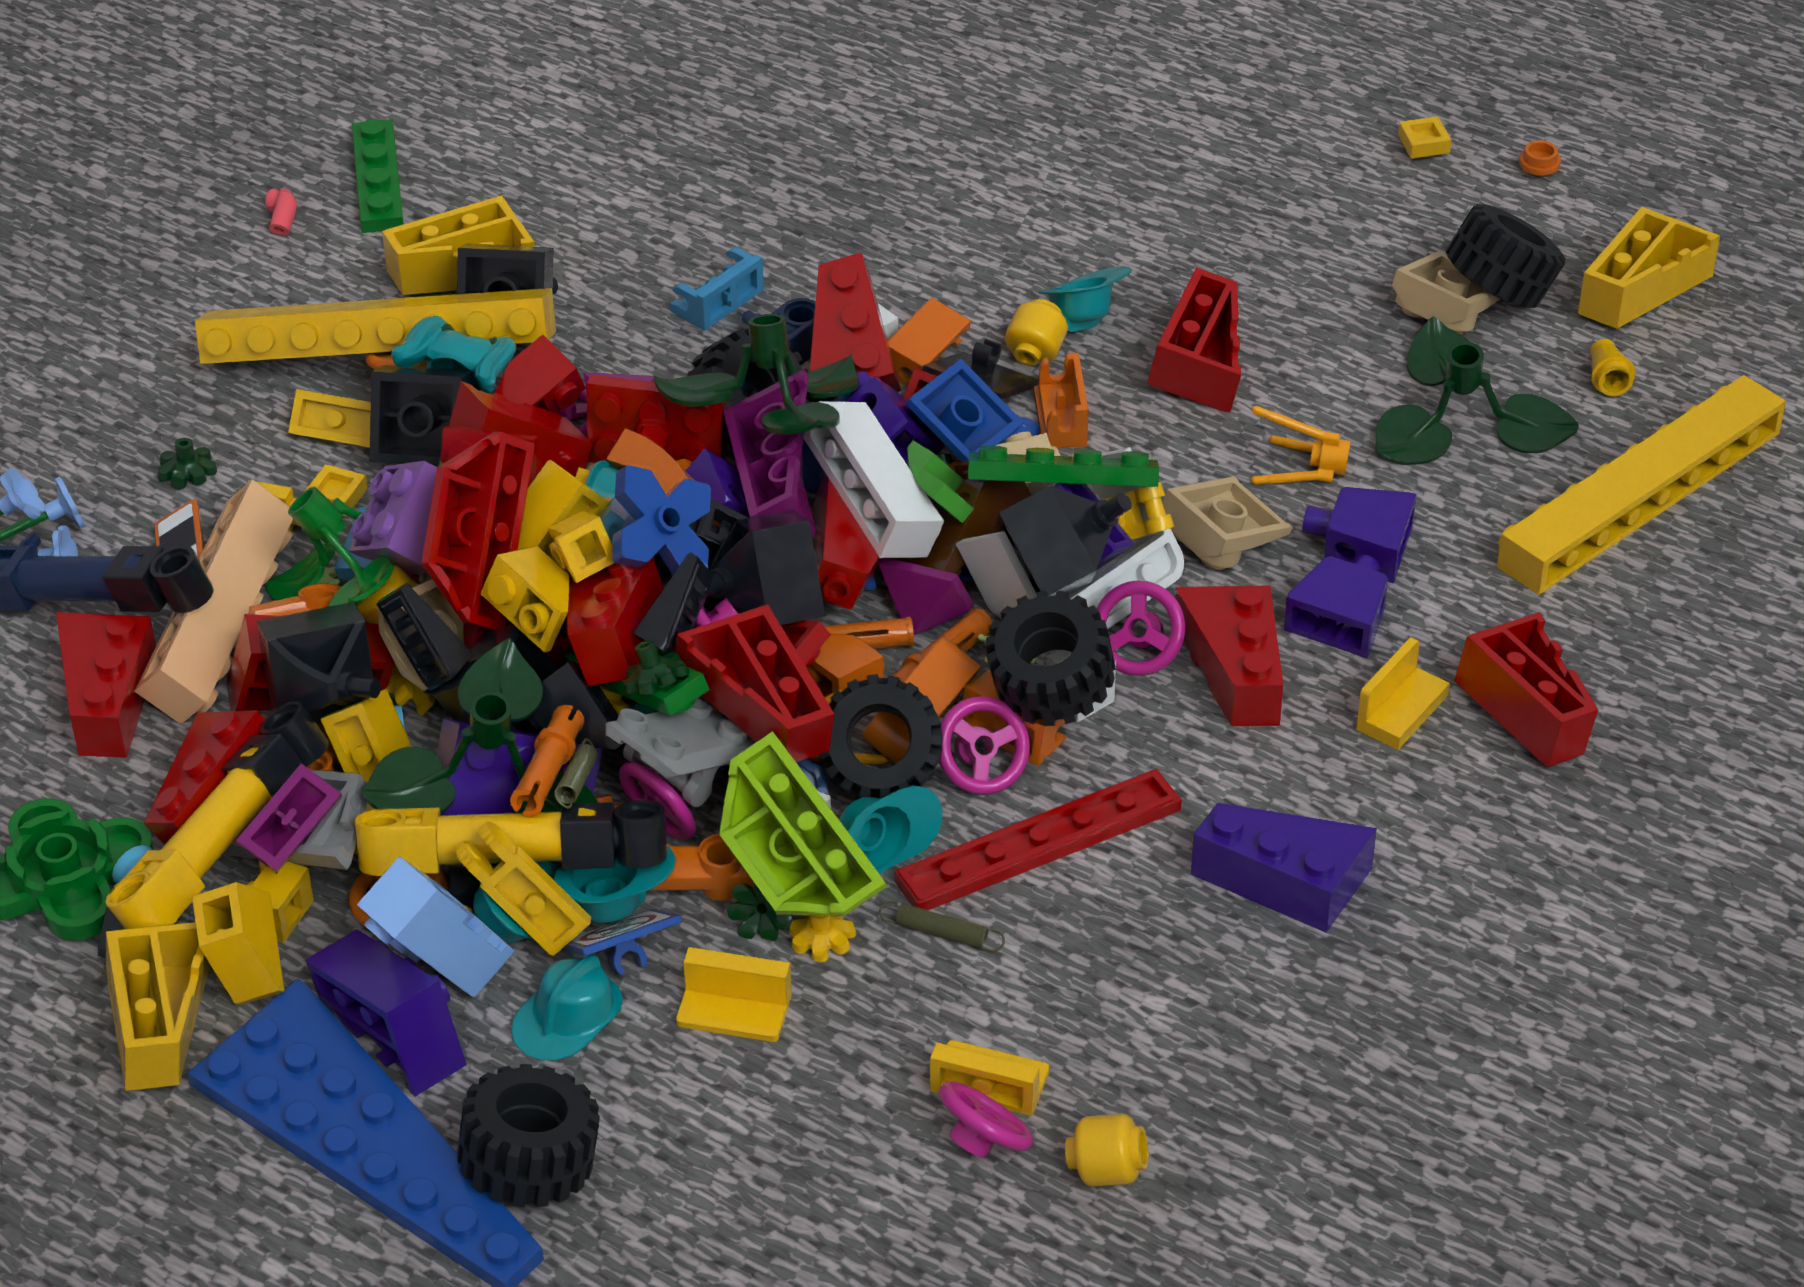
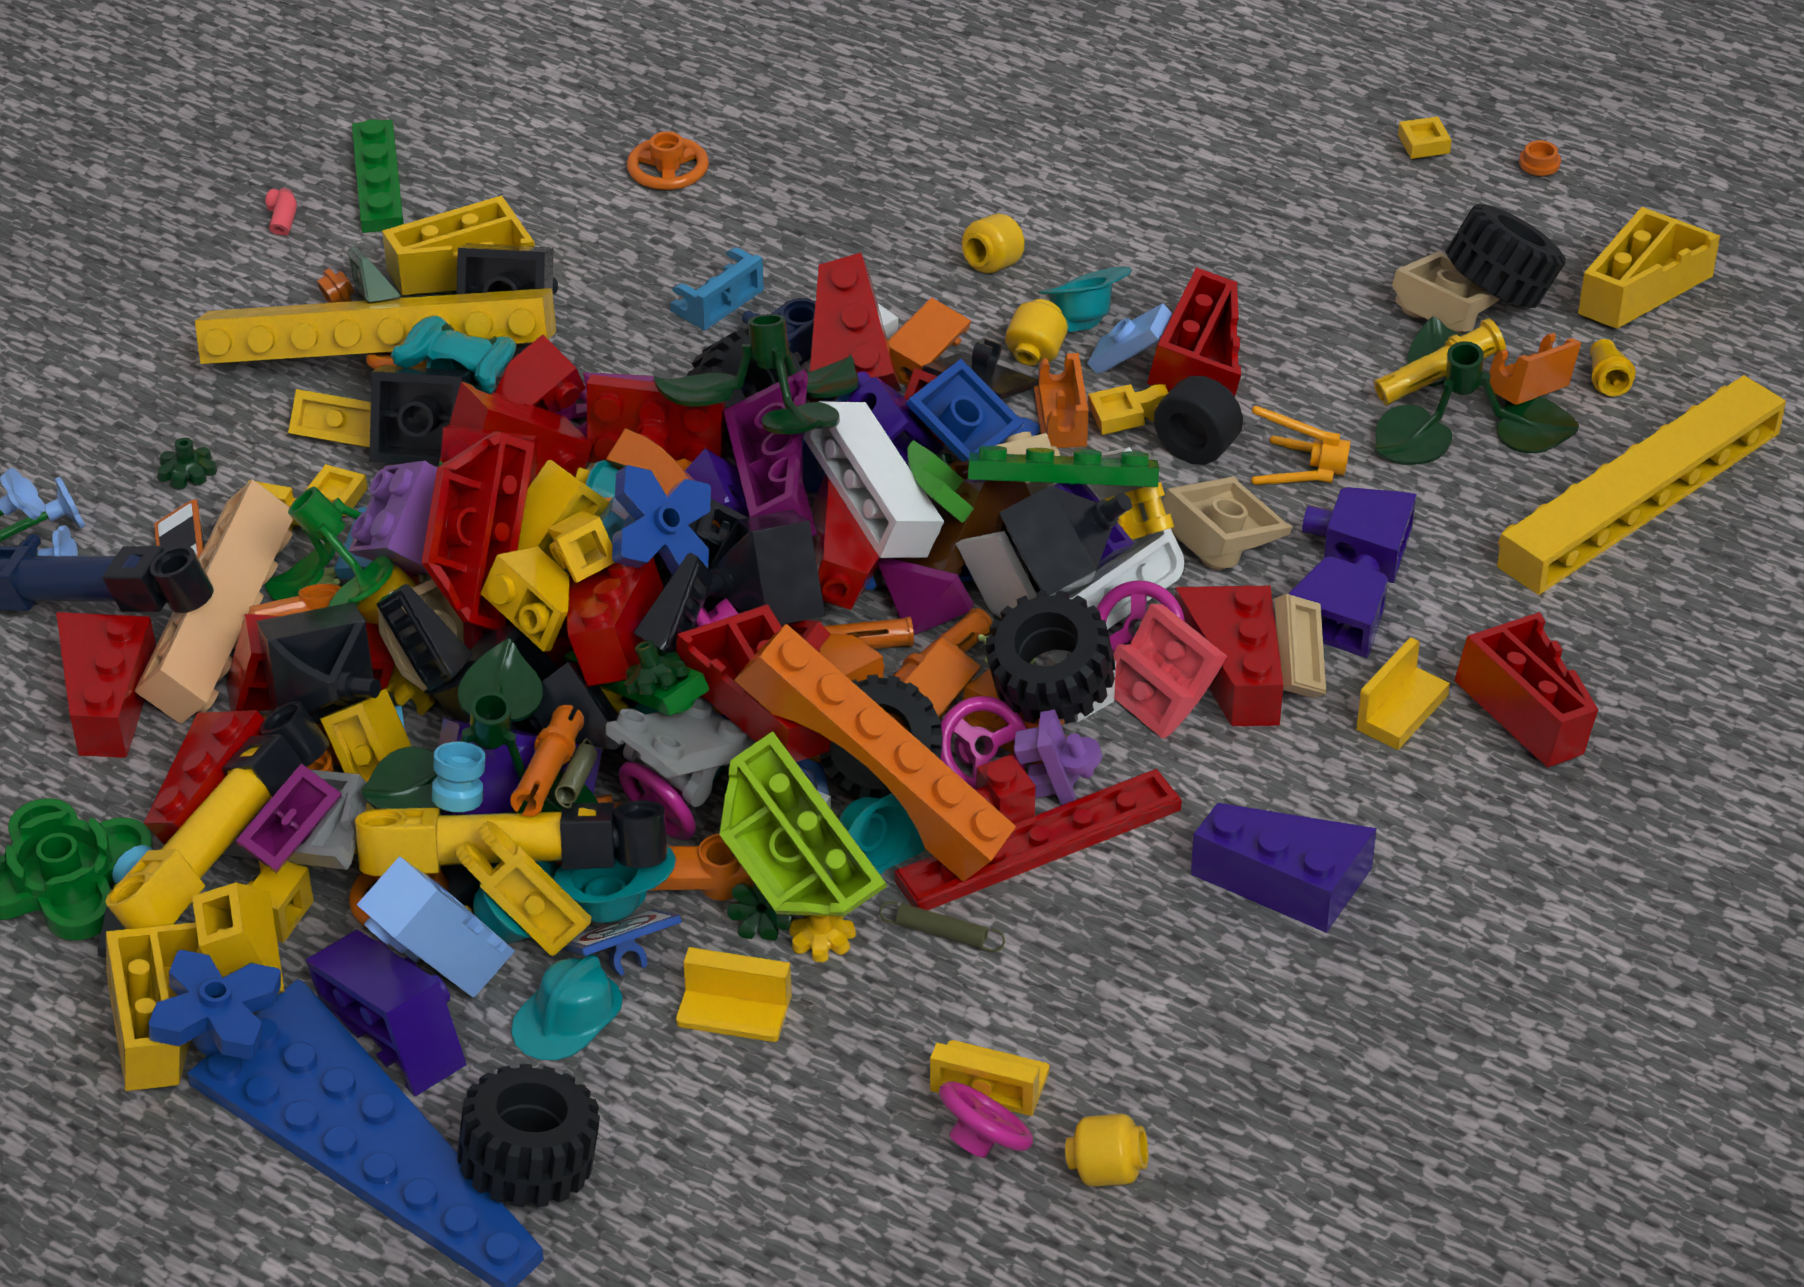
(214, 1009): none -> blue plant
(335, 286): none -> orange plate
(368, 278): none -> sand green slope
(458, 772): none -> medium azure wheel
(667, 152): none -> orange piece
(808, 689): none -> orange arch
(993, 243): none -> yellow head
(1007, 788): none -> red brick
(1062, 757): none -> medium lavender hips
(1123, 408): none -> yellow plate
(1129, 338): none -> light blue plate
(1164, 670): none -> coral slope
(1198, 420): none -> black tyre
(1300, 645): none -> tan tile
(1433, 366): none -> yellow pin
(1534, 373): none -> orange hinge

